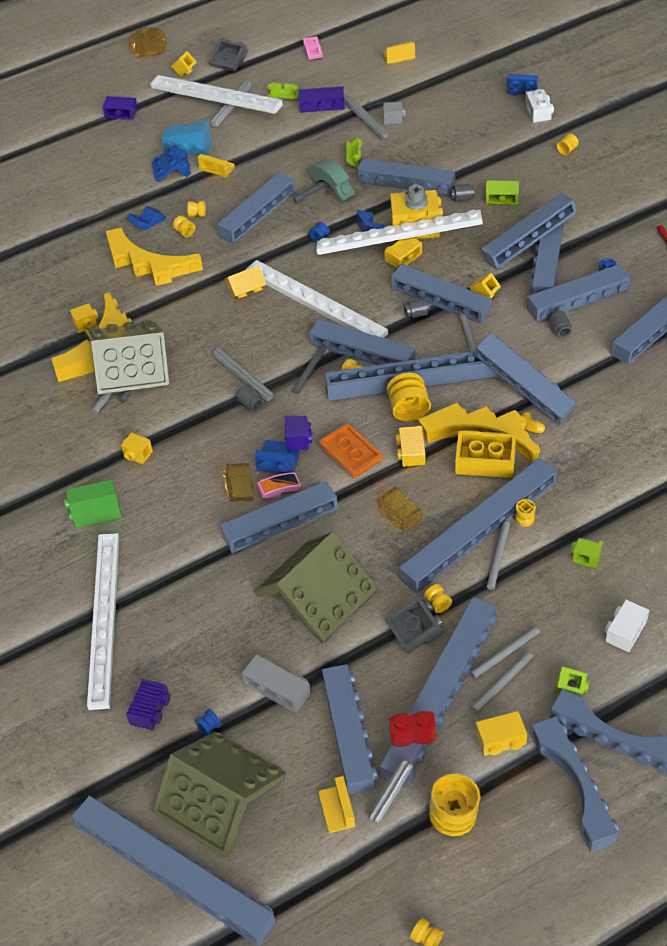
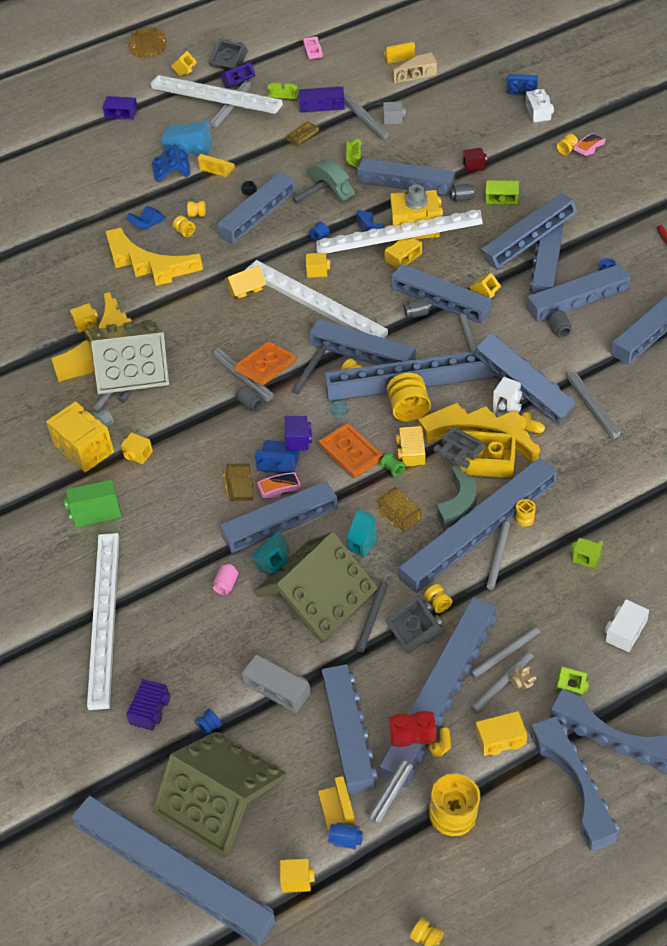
(81, 435): none -> yellow piece
(225, 579): none -> bright pink brick
(237, 75): none -> dark purple brick
(248, 188): none -> black plate
(265, 363): none -> orange plate
(271, 554): none -> teal slope
(296, 875): none -> yellow brick
(302, 133): none -> clear yellow plate
(317, 265): none -> yellow brick
(339, 409): none -> clear light blue plate
(345, 835): none -> blue brick
(362, 533): none -> teal slope
(372, 616): none -> dark grey bar
(392, 464): none -> bright green bush
(416, 68): none -> tan slope
(443, 745): none -> yellow arm
(451, 511): none -> sand green arch
(462, 443): none -> dark grey plate
(474, 159): none -> dark red brick
(507, 397): none -> white brick
(522, 678): none -> tan plate
(589, 143): none -> slope
(594, 405): none -> light grey axle

